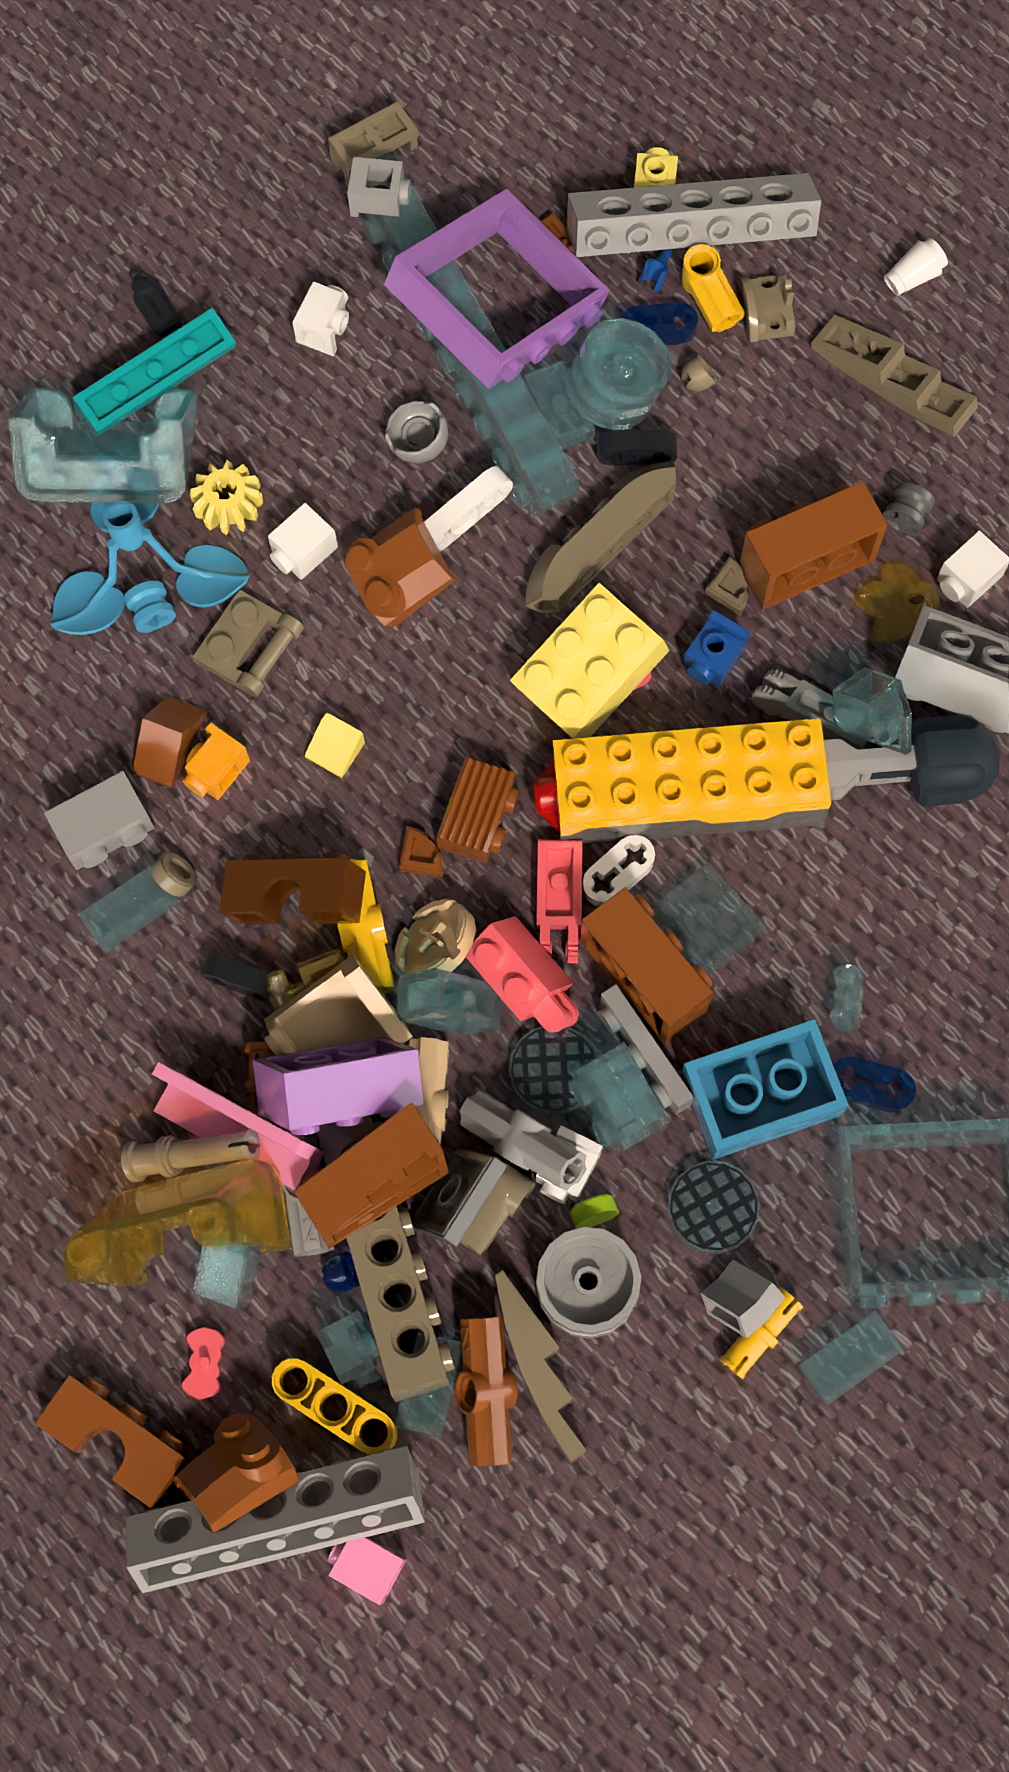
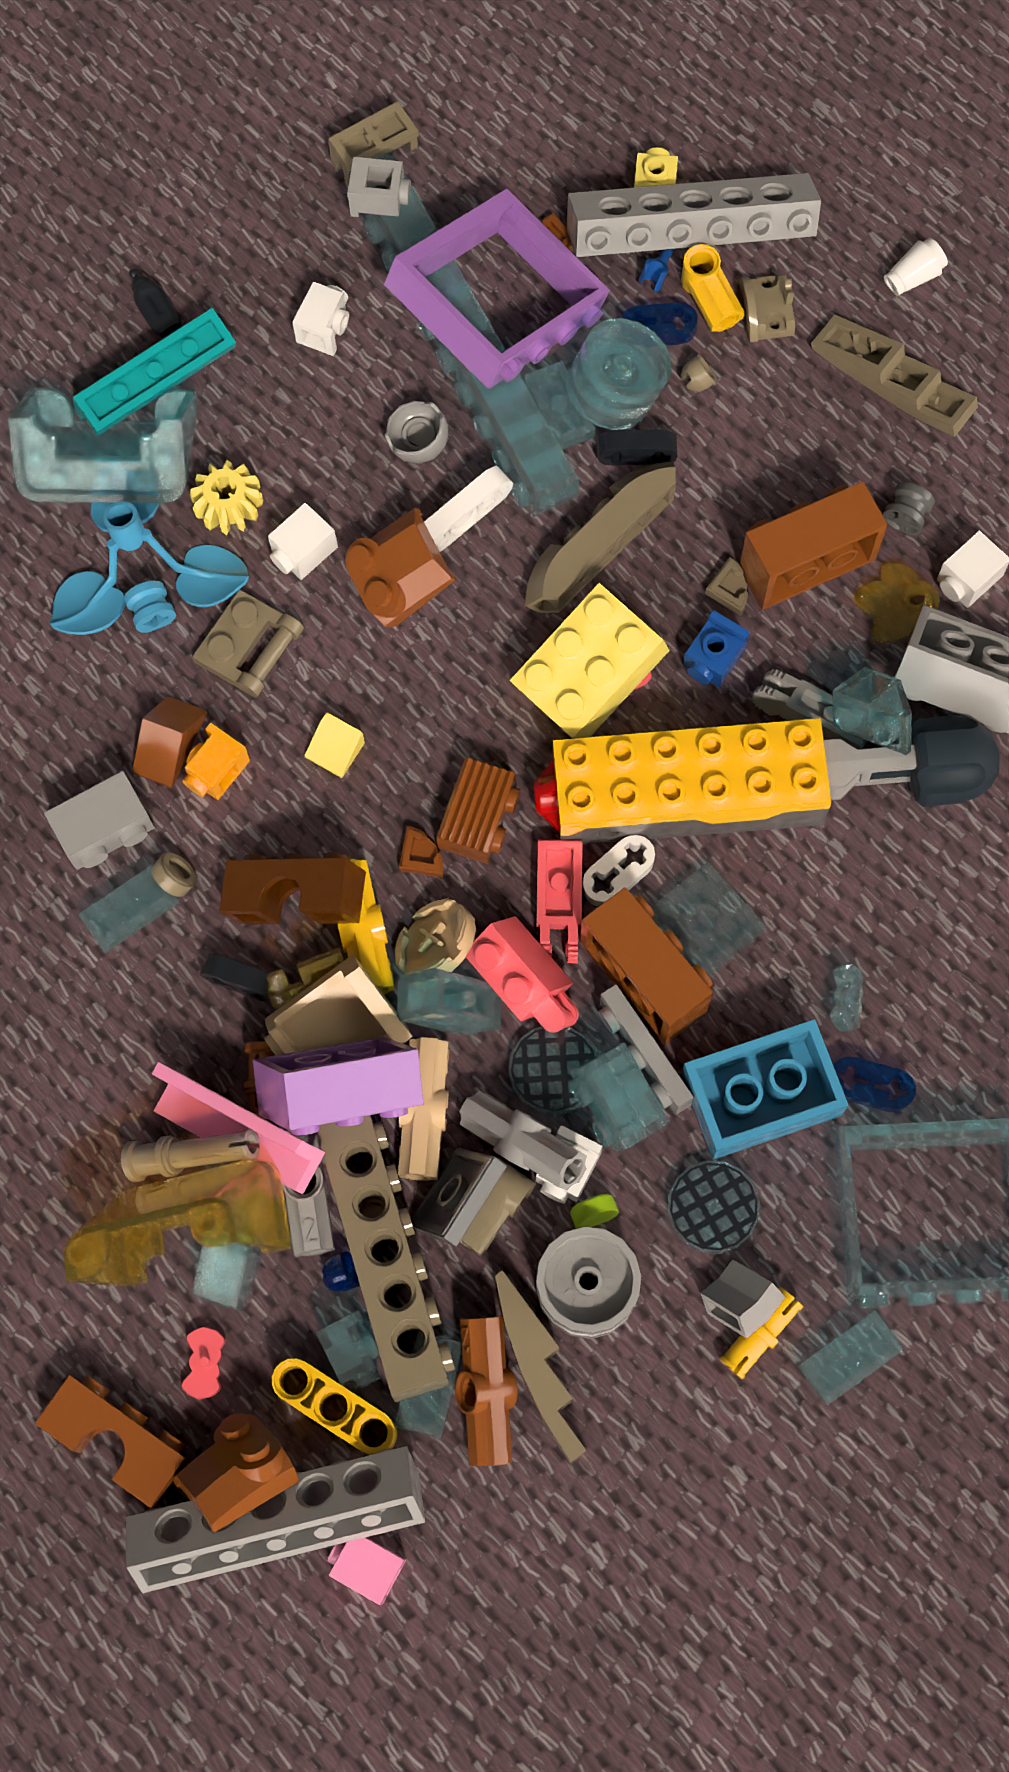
(372, 1176): dark orange wedge -> none

